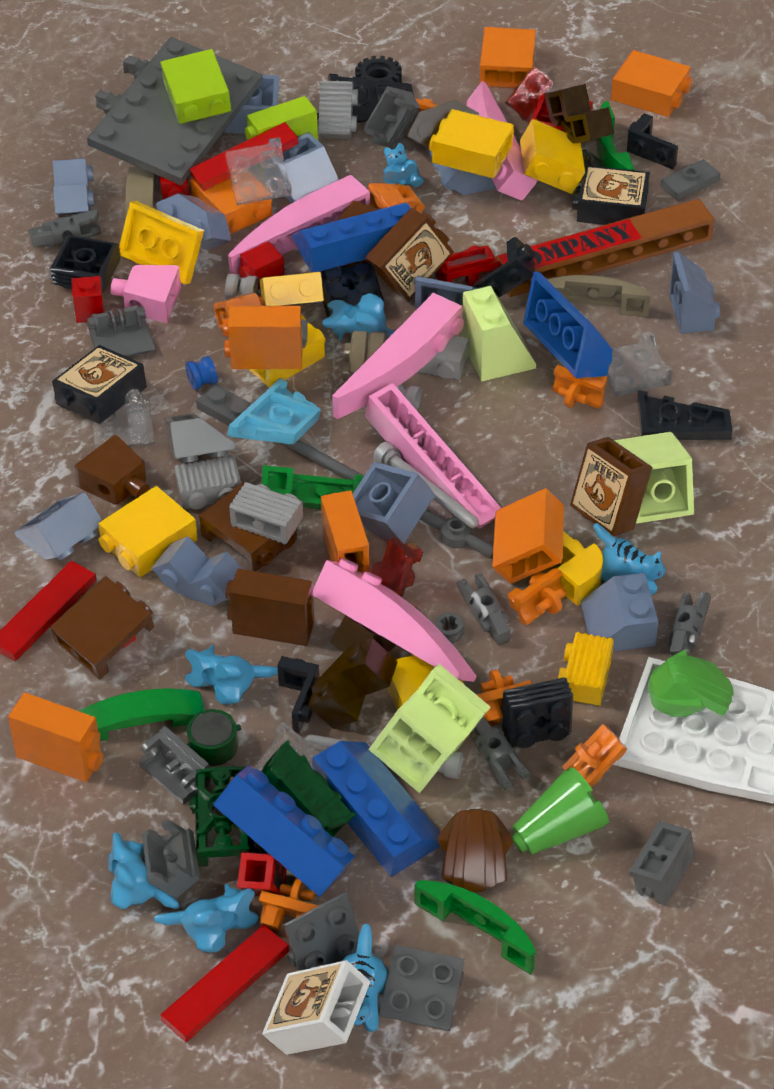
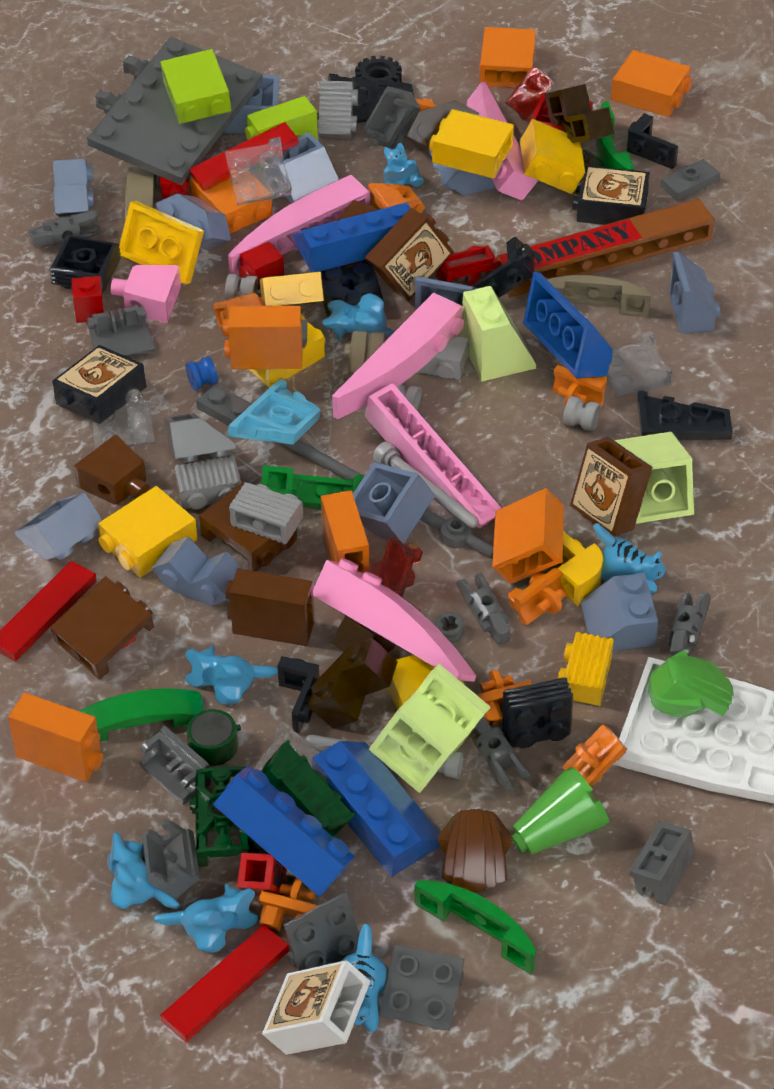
(581, 414): none -> light grey wheel

